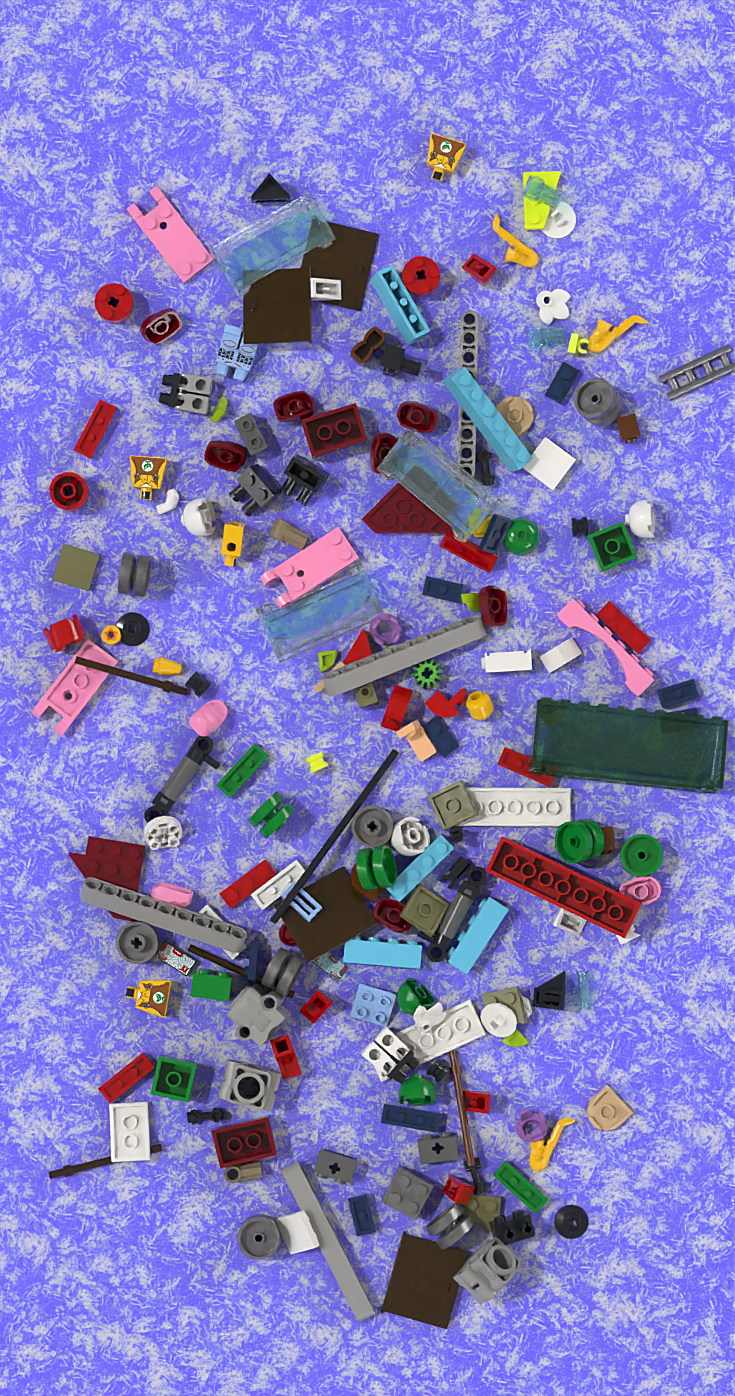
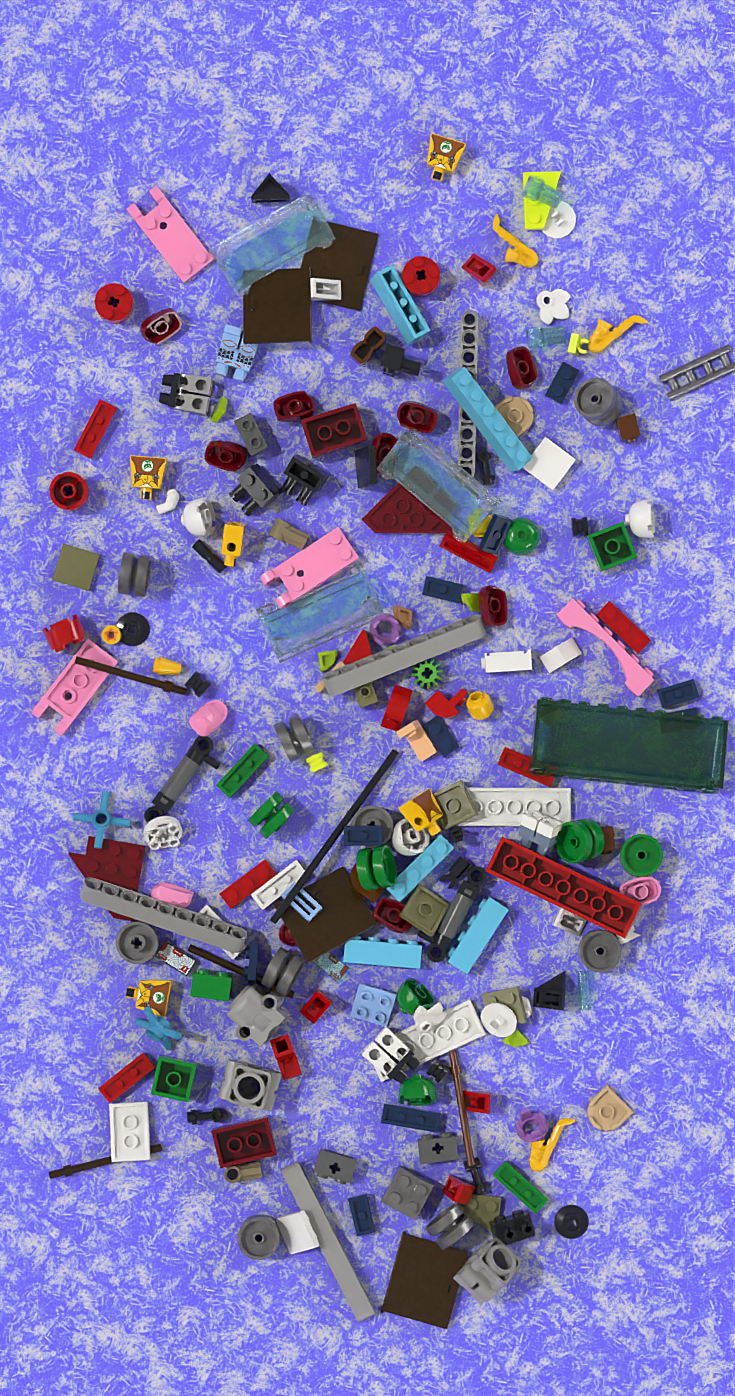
(102, 812): none -> dark azure bar
(158, 1028): none -> dark azure bar
(211, 558): none -> black piece
(293, 738): none -> flat silver wheel
(363, 835): none -> dark blue plate
(366, 467): none -> black tile
(403, 616): none -> medium nougat tile
(423, 812): none -> yellow torso
(521, 367): none -> dark red piece
(539, 830): none -> hips
(591, 942): none -> flat silver wheel

